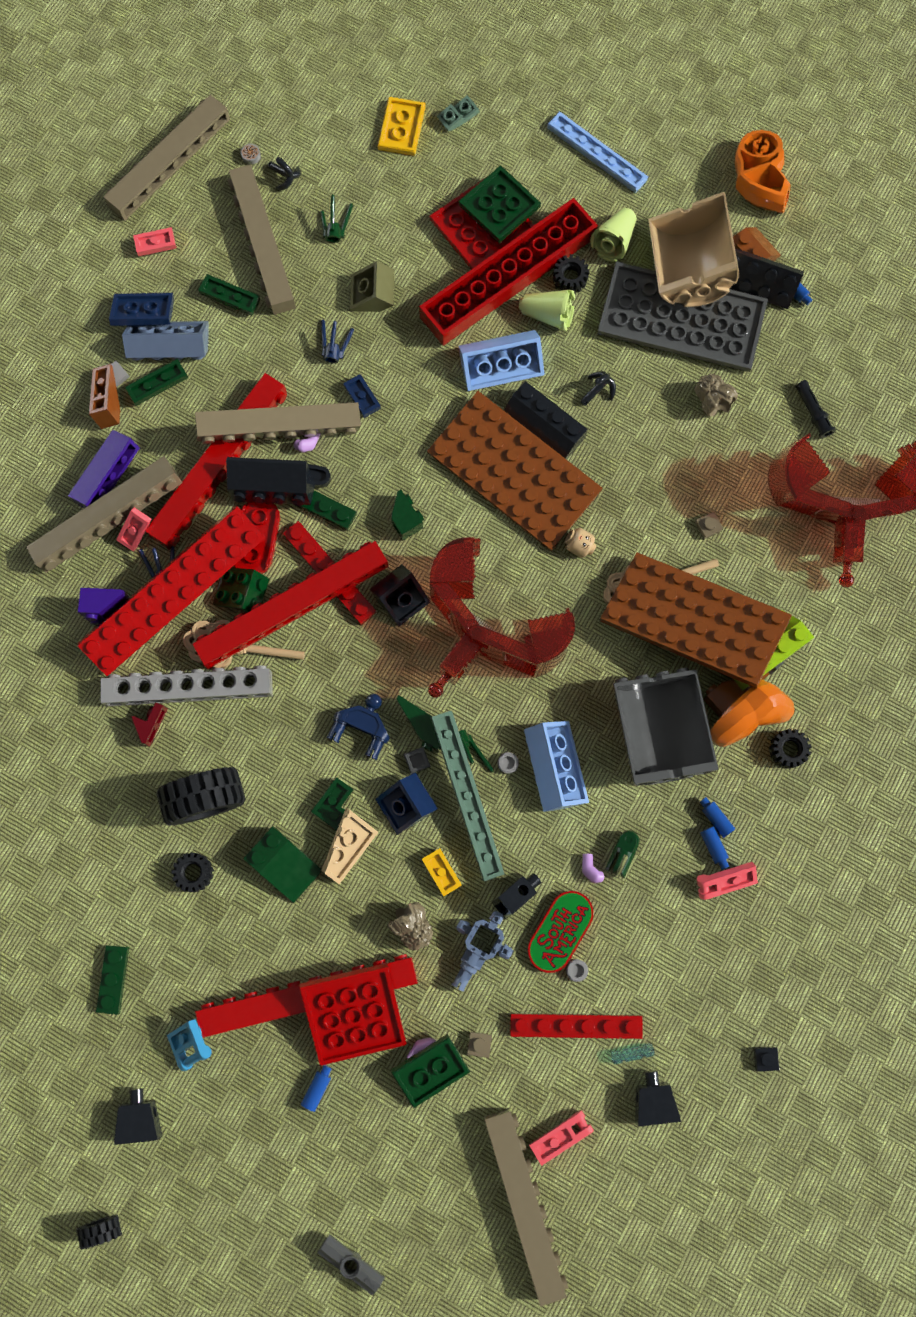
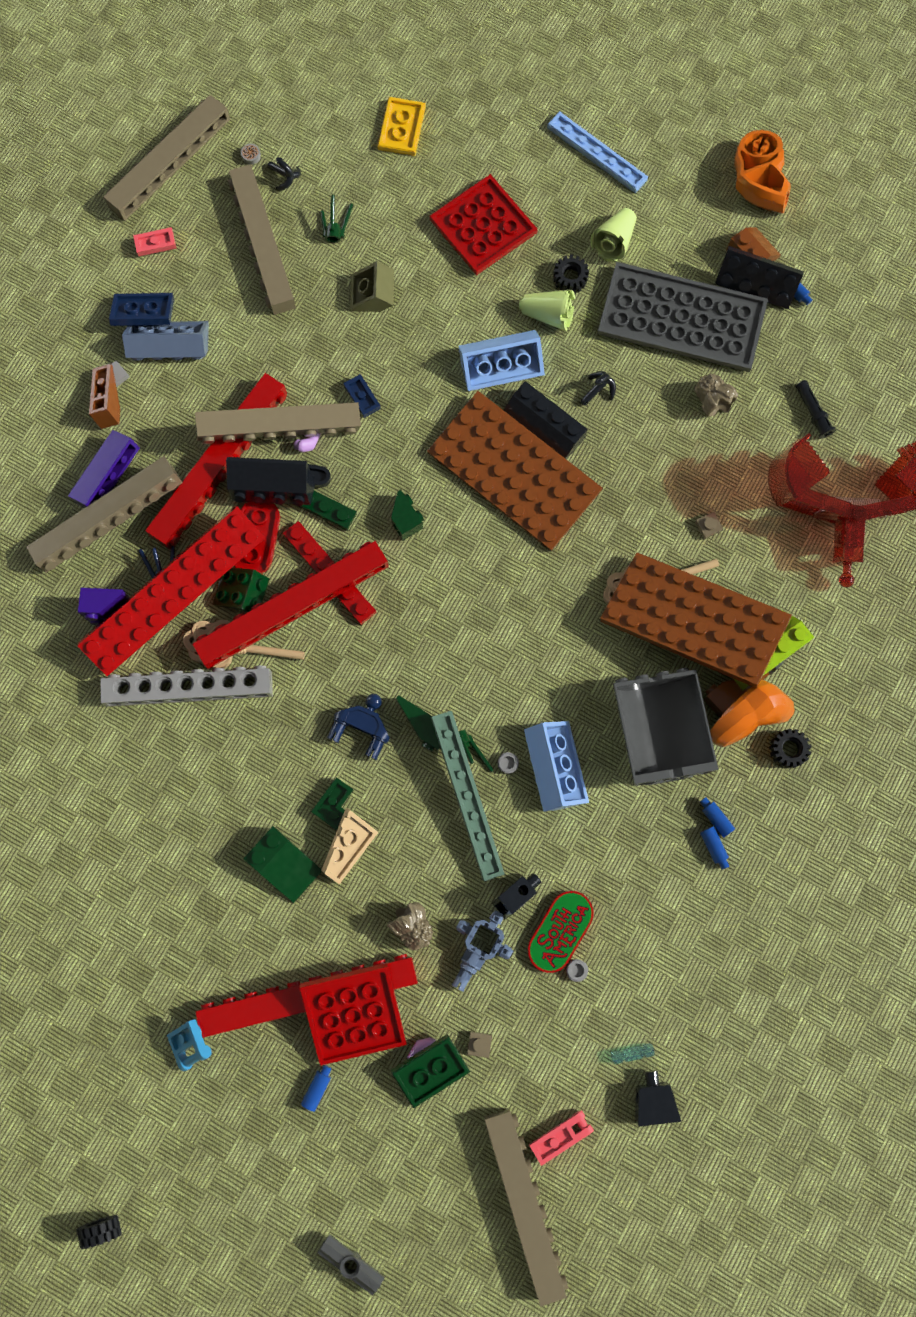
(112, 979): dark green plate -> none
(133, 529): coral plate -> none
(137, 1120): black torso -> none
(148, 729): dark red slope -> none
(156, 382): dark green plate -> none
(179, 872): black tyre -> none
(200, 796): black tyre -> none
(229, 294): dark green plate -> none
(331, 351): dark blue plant -> none
(400, 595): black slope -> none
(406, 803): dark blue slope -> none
(417, 760): dark grey tile -> none
(441, 872): yellow plate -> none
(451, 583): clear red piece -> none
(457, 115): sand green slope -> none
(499, 204): dark green plate -> none
(507, 271): red brick -> none
(576, 1026): red plate -> none
(580, 542): tan head -> none
(589, 870): lavender arm -> none
(626, 846): dark green arm -> none
(694, 252): tan cylinder -> none
(727, 881): coral plate -> none
(766, 1059): black plate -> none

